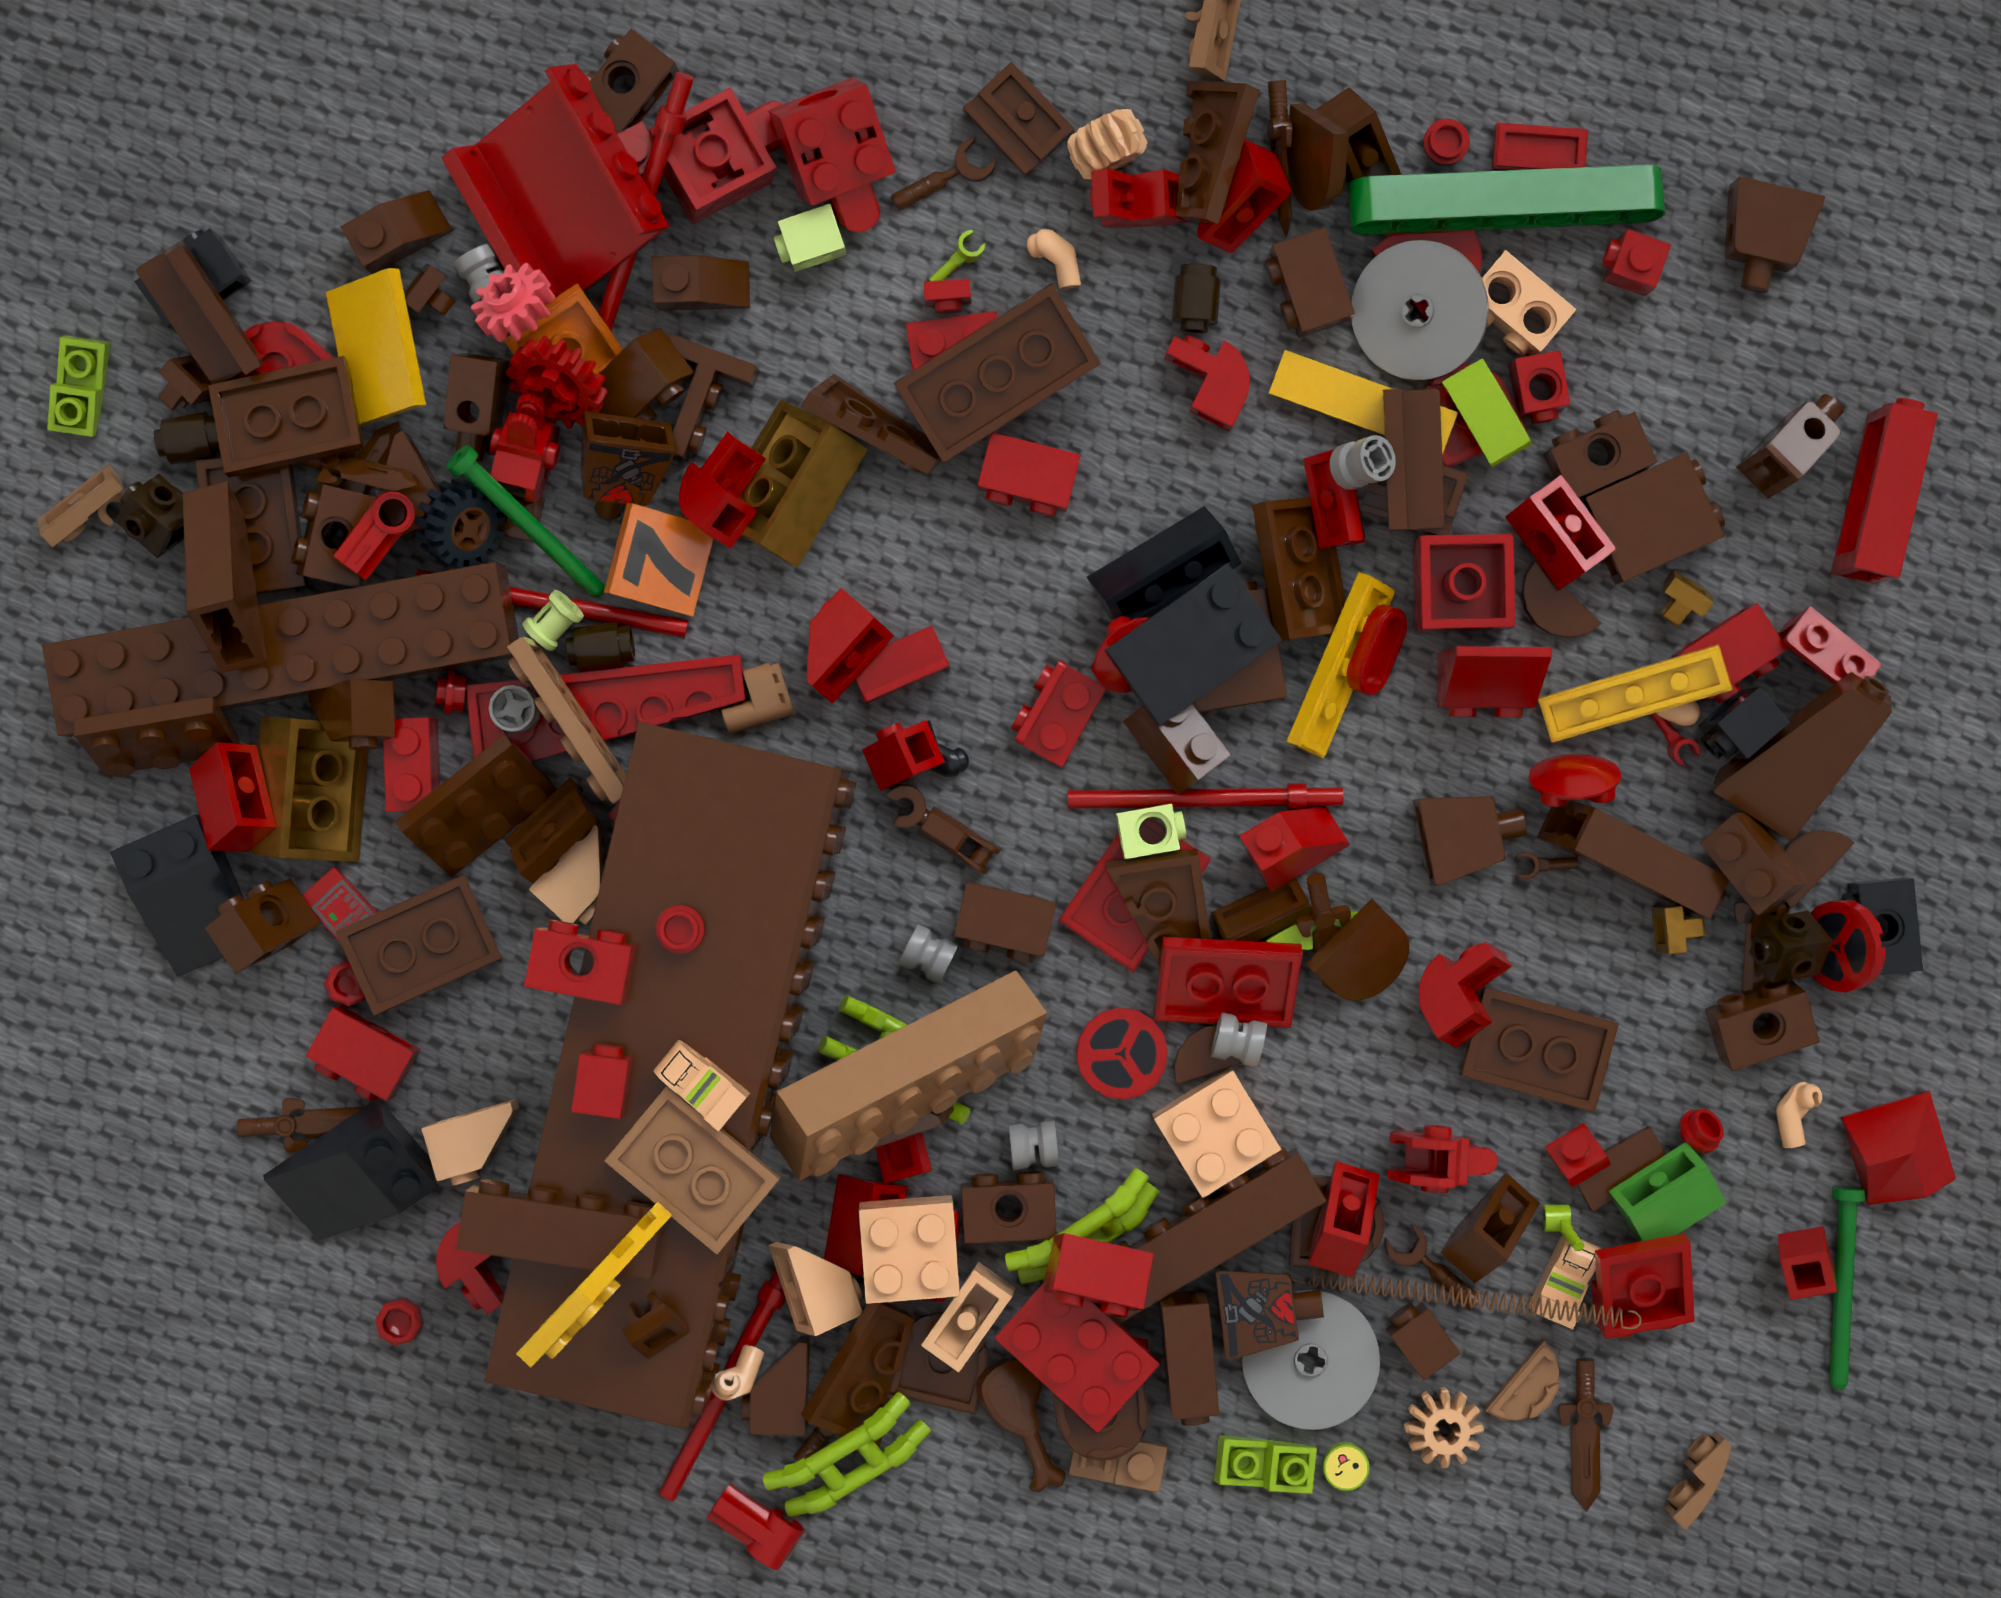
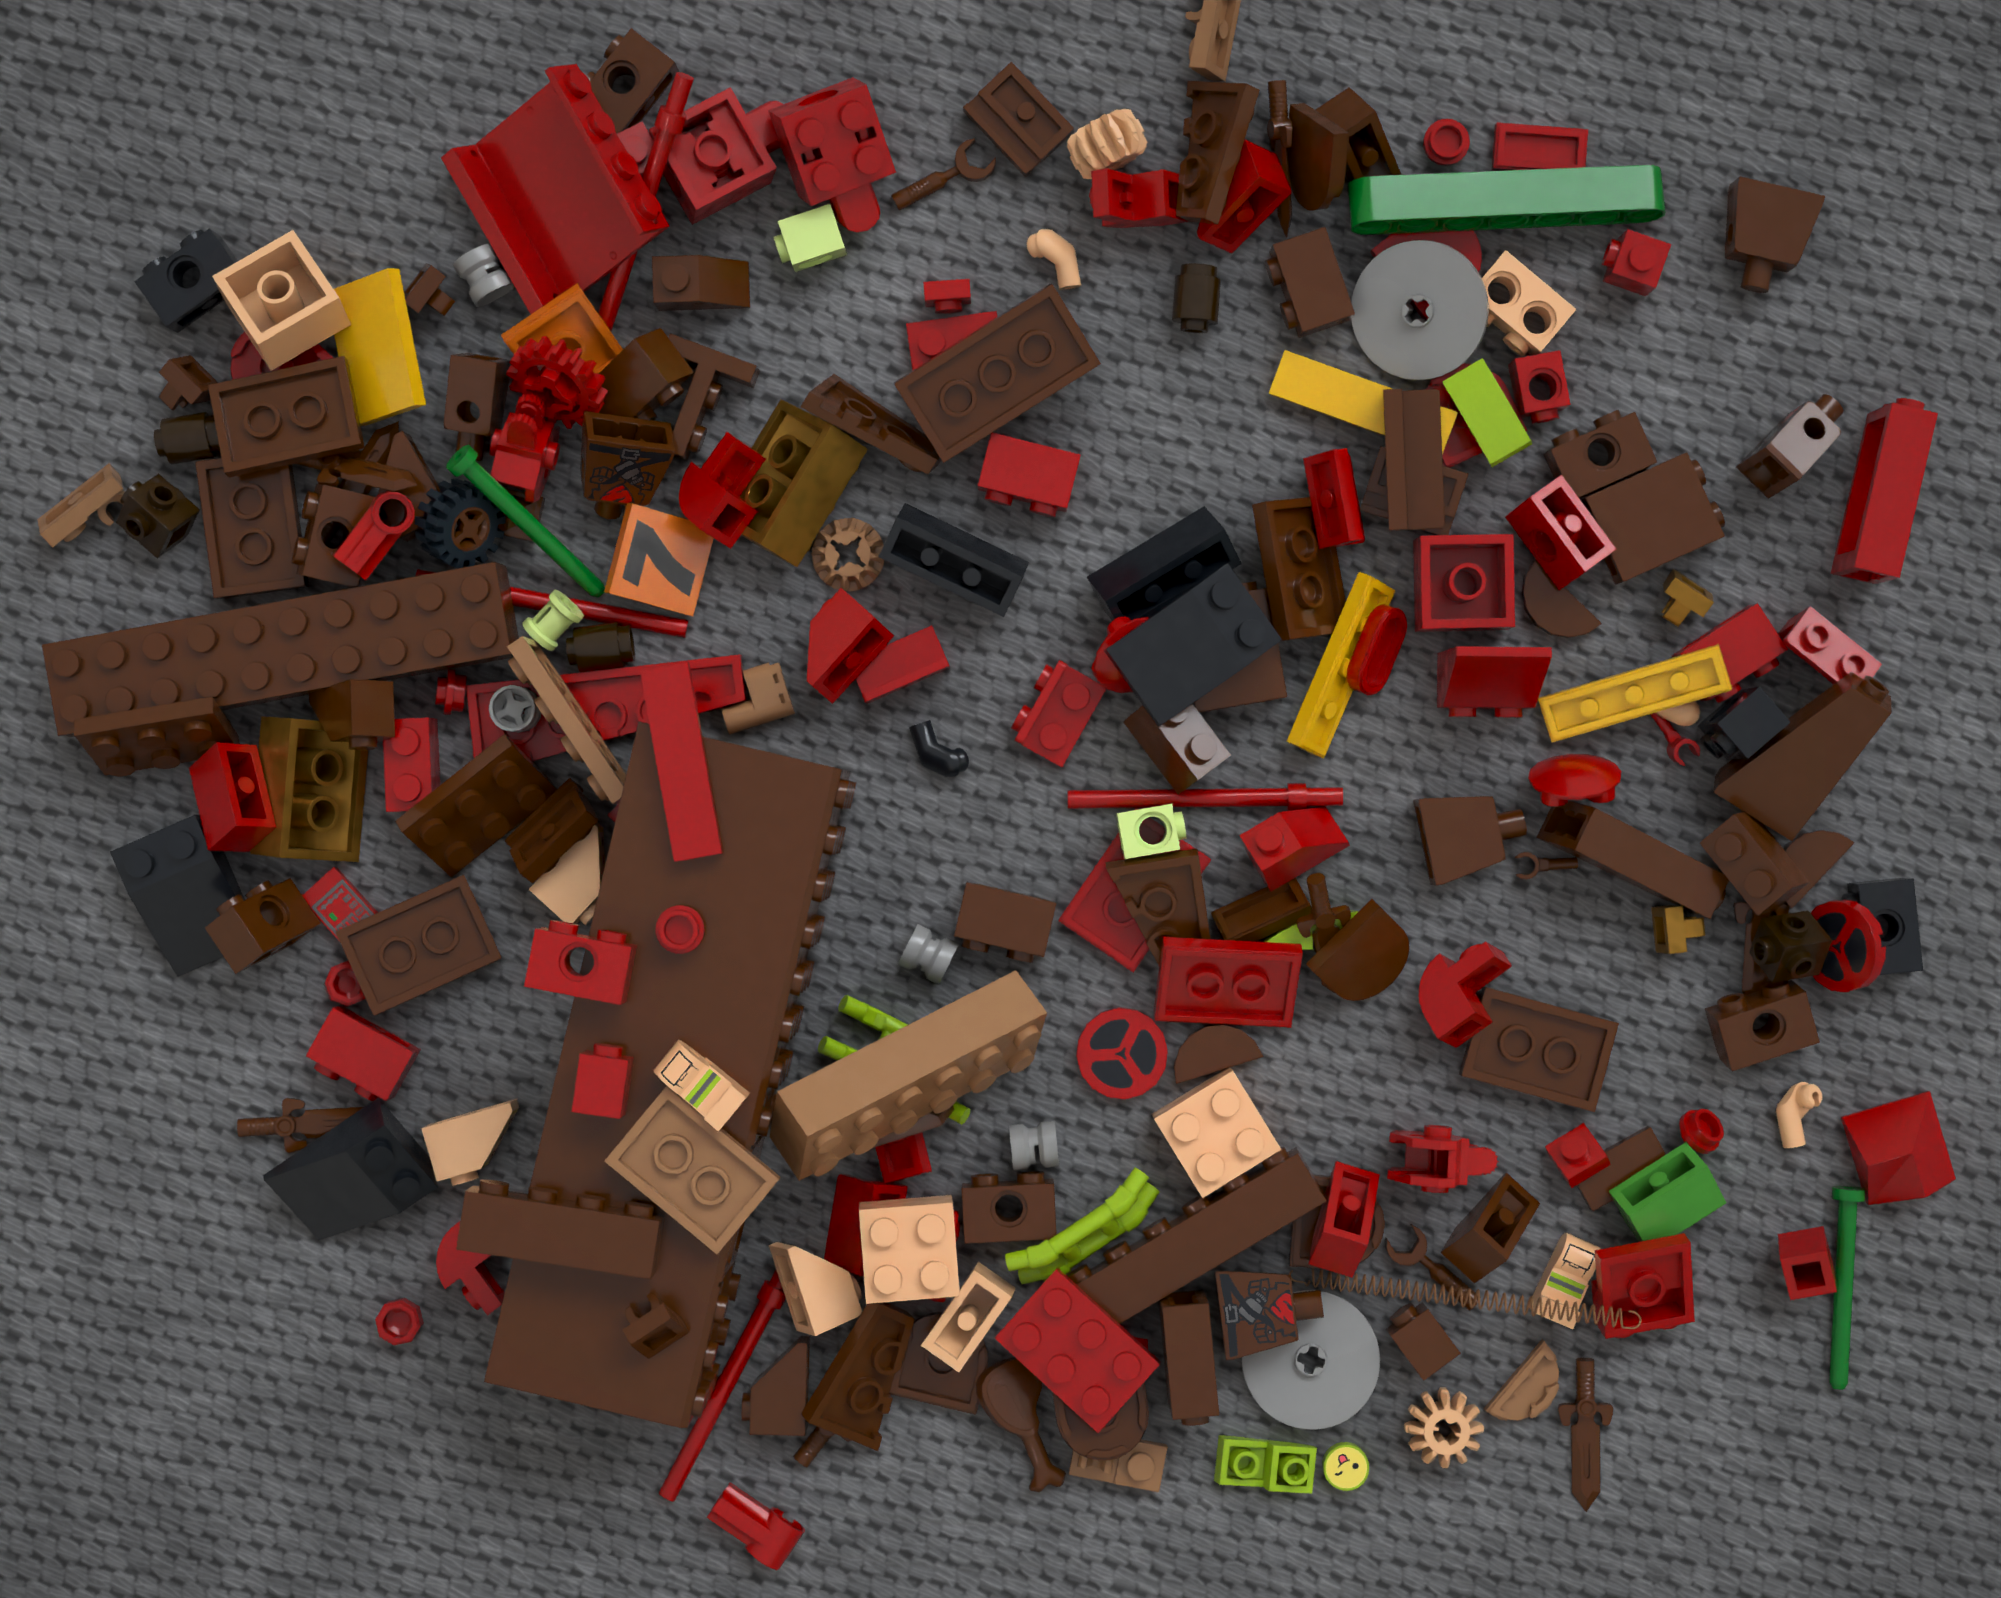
(79, 387): lime slope -> none
(199, 314): reddish brown panel -> none
(221, 578): reddish brown slope -> none
(282, 300): none -> light nougat brick
(395, 230): reddish brown slope -> none
(513, 302): coral gear -> none
(592, 1292): yellow wing -> none
(681, 761): none -> red tile
(739, 1380): light nougat arm -> none
(826, 558): none -> medium nougat gear
(859, 1439): lime piece -> none
(902, 754): red brick -> none
(941, 828): reddish brown piece -> none
(954, 559): none -> black brick
(958, 258): lime hand -> none
(1098, 1273): red brick -> none
(1225, 379): red brick -> none
(1239, 1040): light grey wheel -> none
(1362, 462): light grey wheel -> none
(1559, 1220): lime hand -> none
(1708, 1462): medium nougat slope -> none

